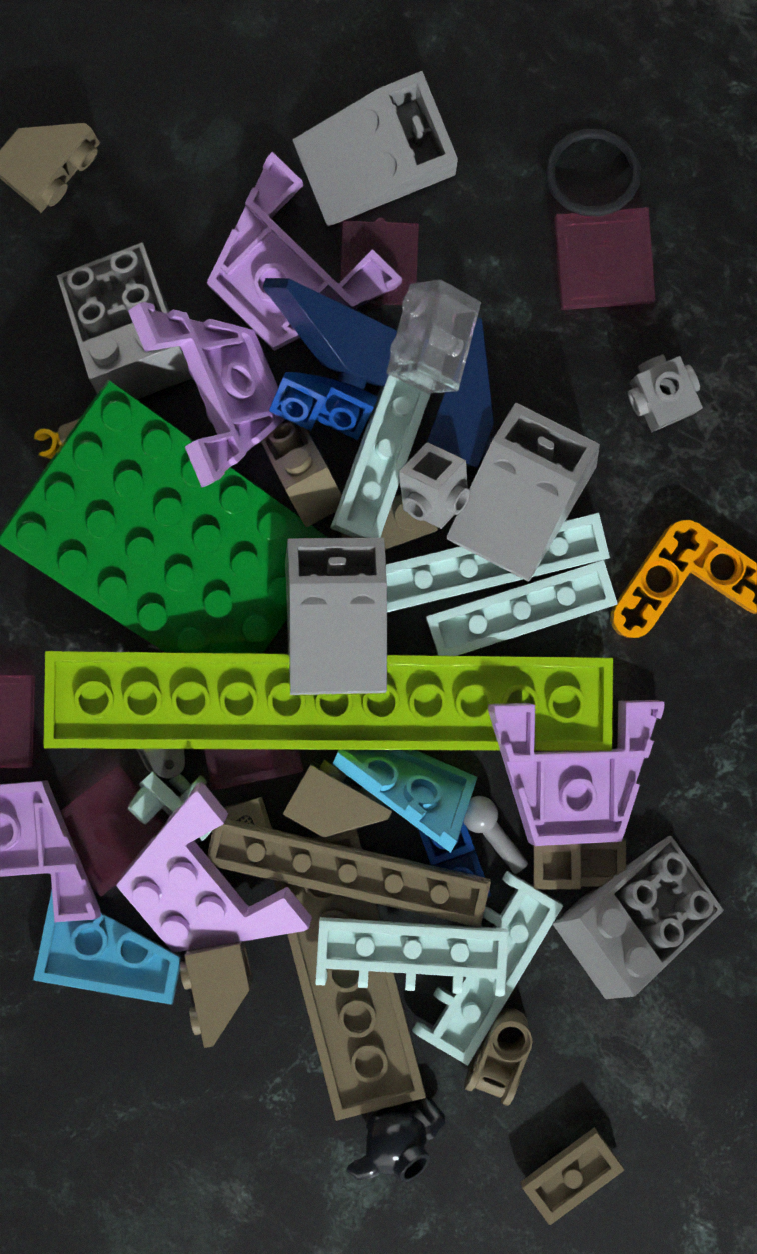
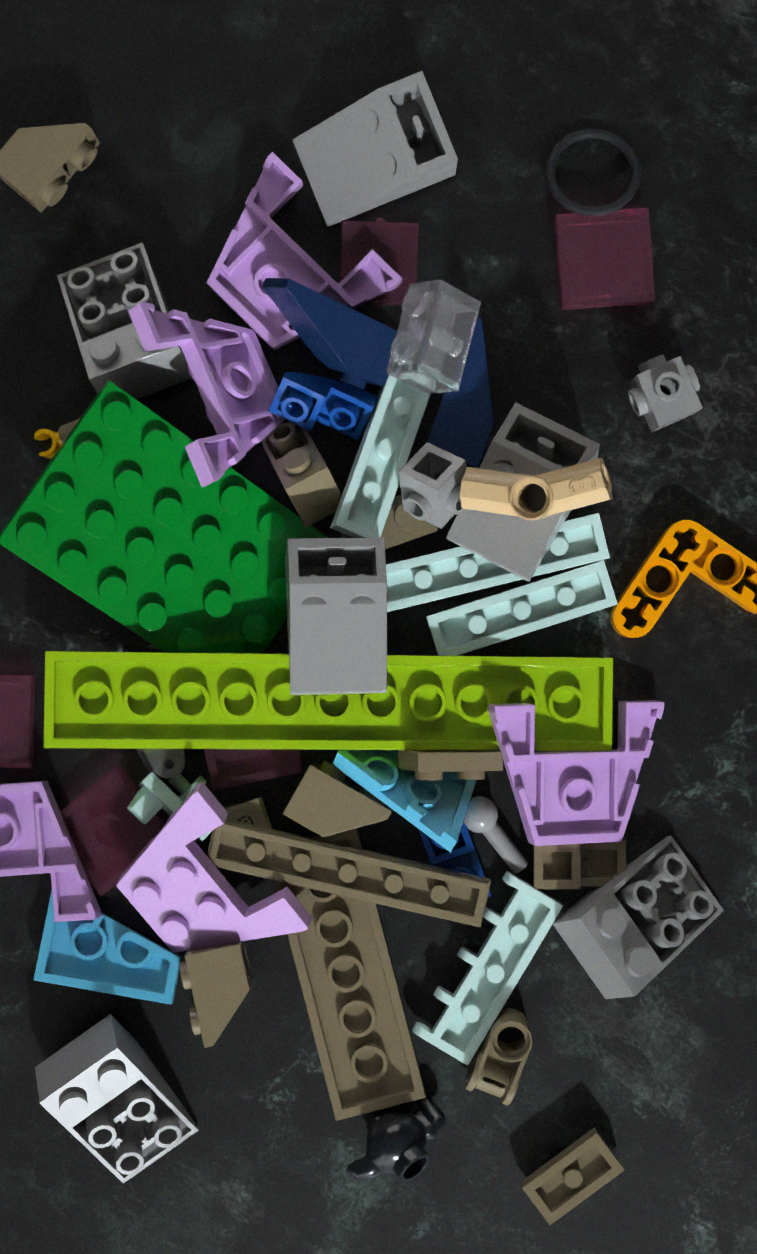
(113, 1099): none -> light grey slope
(412, 950): light aqua hinge -> none
(467, 763): none -> dark tan plate
(564, 489): none -> tan piece

